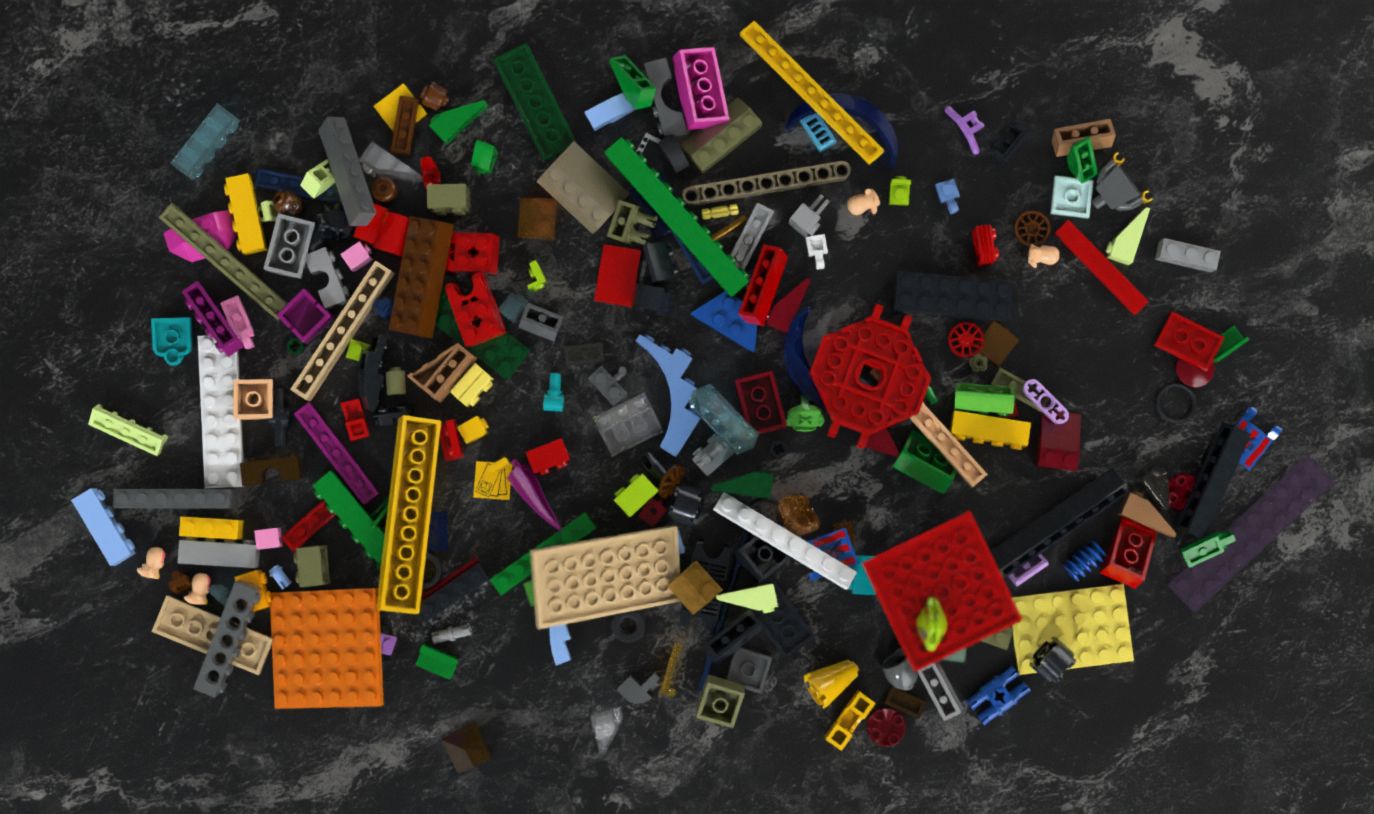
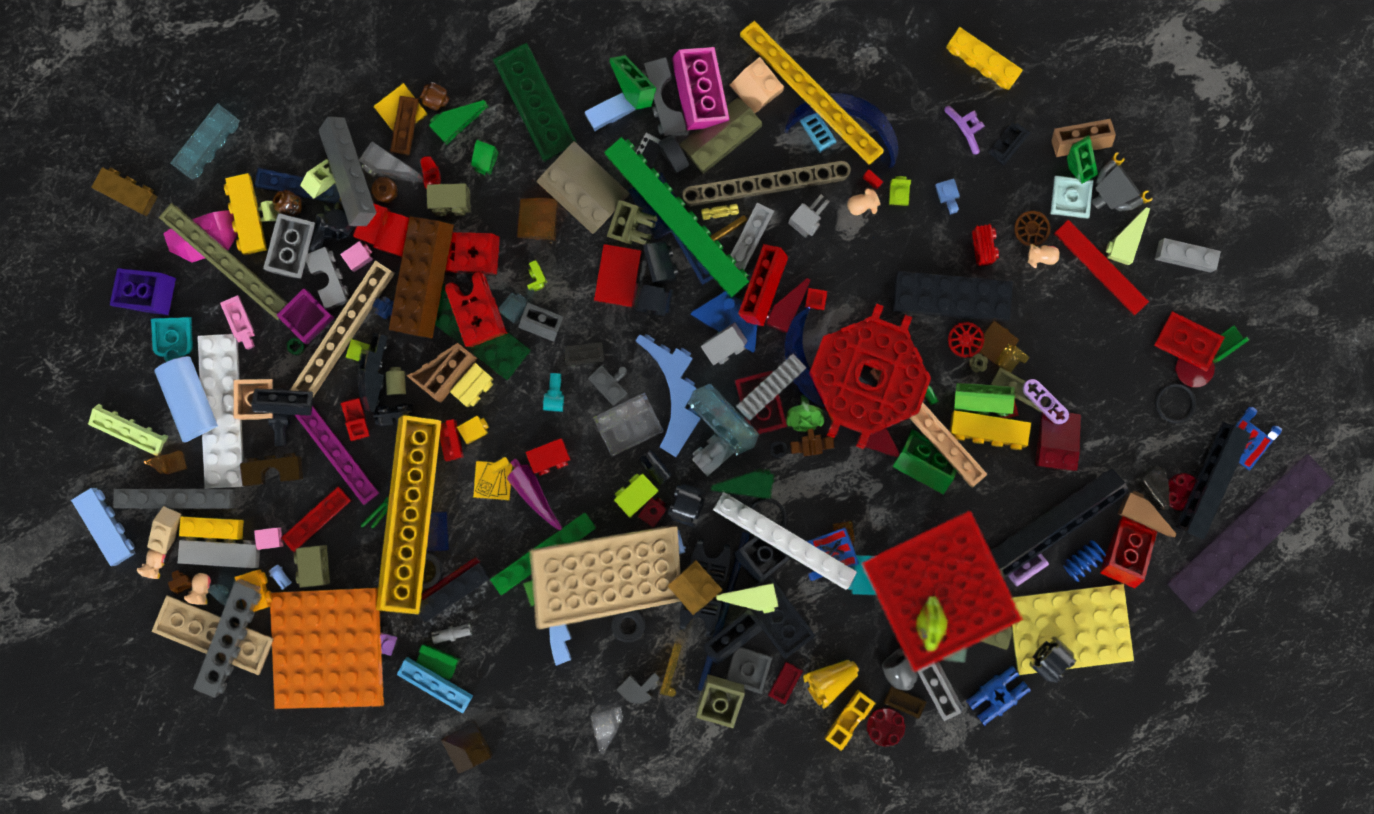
(125, 190): none -> pearl gold brick
(143, 291): none -> dark purple slope
(164, 530): none -> tan brick
(168, 463): none -> clear orange slope
(185, 398): none -> light blue brick
(212, 318): magenta brick -> none
(282, 402): none -> black slope
(351, 515): green brick -> none
(434, 685): none -> dark azure plate
(671, 481): reddish brown wheel -> none
(724, 344): none -> light grey brick
(757, 85): none -> light nougat slope
(771, 387): none -> light grey gear
(785, 682): none -> dark red tile
(797, 516): clear orange hair -> none
(811, 444): none -> reddish brown piece
(816, 299): none -> red plate
(817, 247): white plate -> none
(872, 179): none -> red tile
(984, 59): none -> yellow brick
(1010, 357): none -> clear yellow panel
(1207, 548): hinge -> none

